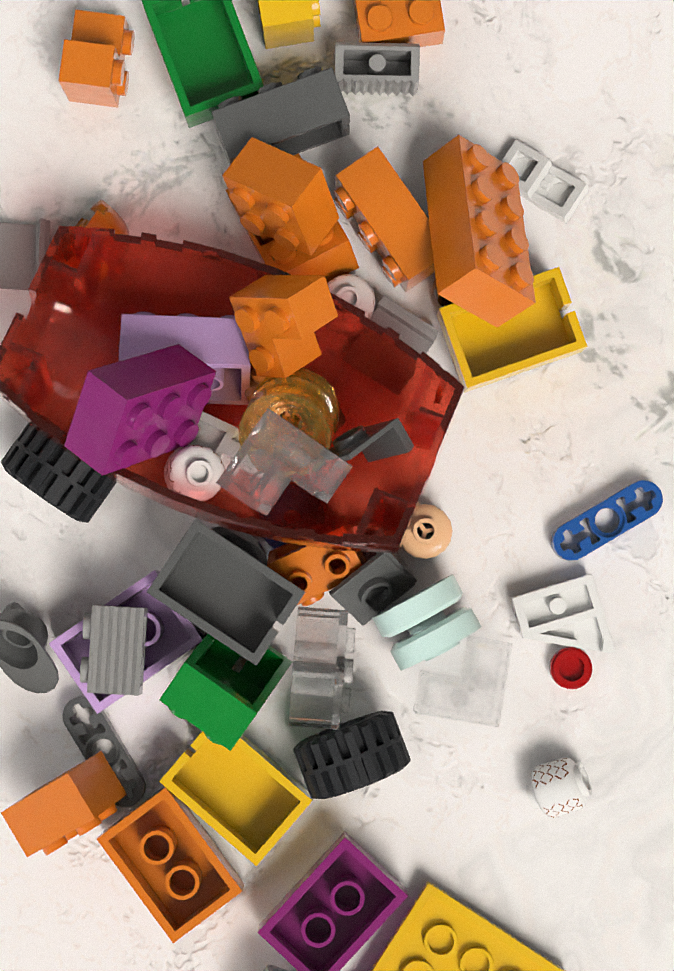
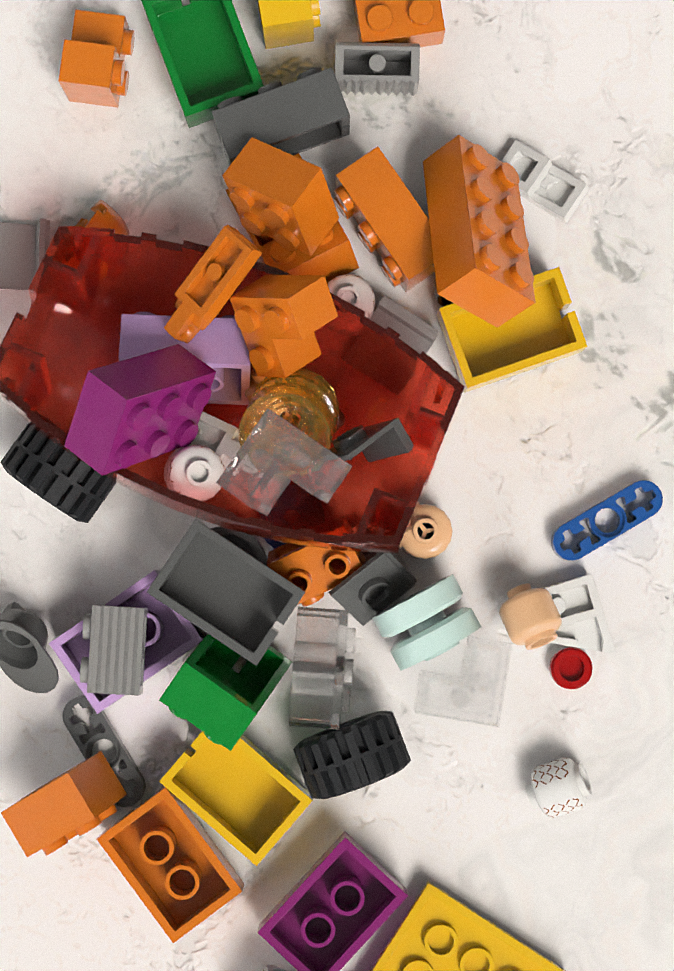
(211, 283): none -> orange hinge
(530, 616): none -> light nougat head

